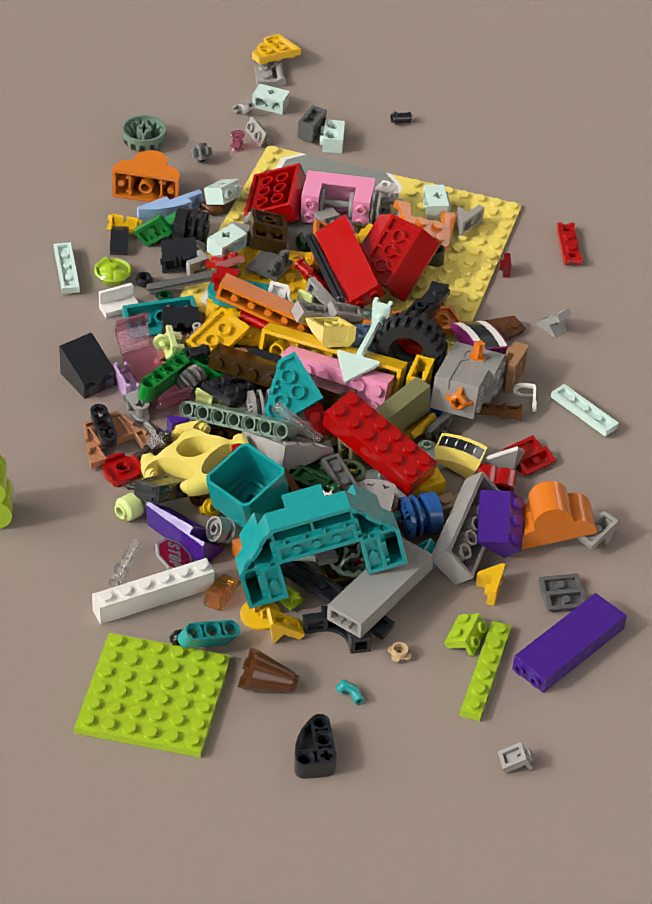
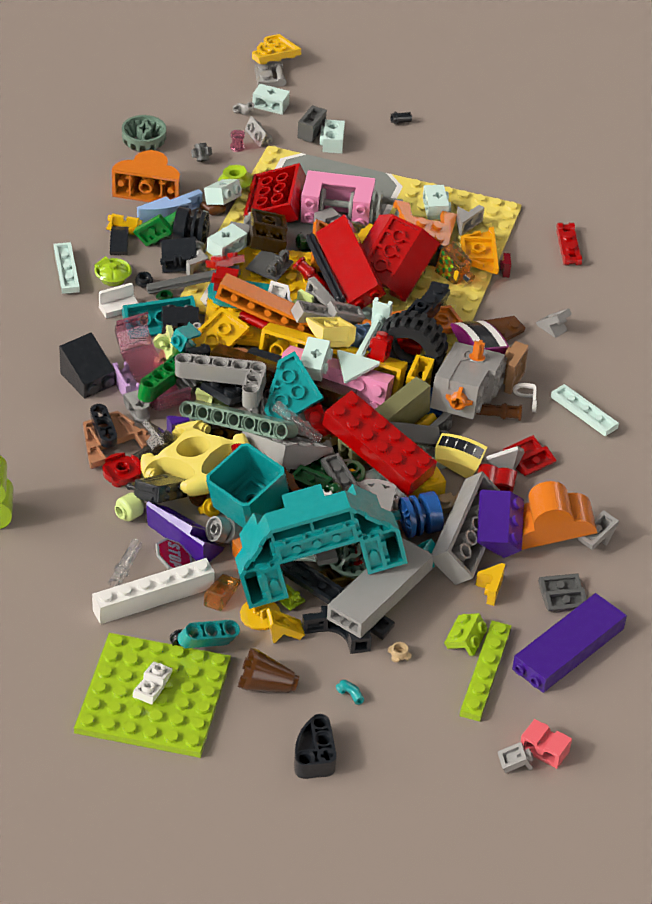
(153, 682): none -> white slope
(182, 337): none -> teal window
(225, 370): none -> light grey beam
(237, 172): none -> lime piece
(316, 356): none -> light aqua brick
(380, 346): none -> red brick
(389, 190): white brick -> none
(419, 434): none -> dark grey tile
(454, 264): none -> clear orange torso
(481, 250): none -> light orange wing
(545, 744): none -> coral brick

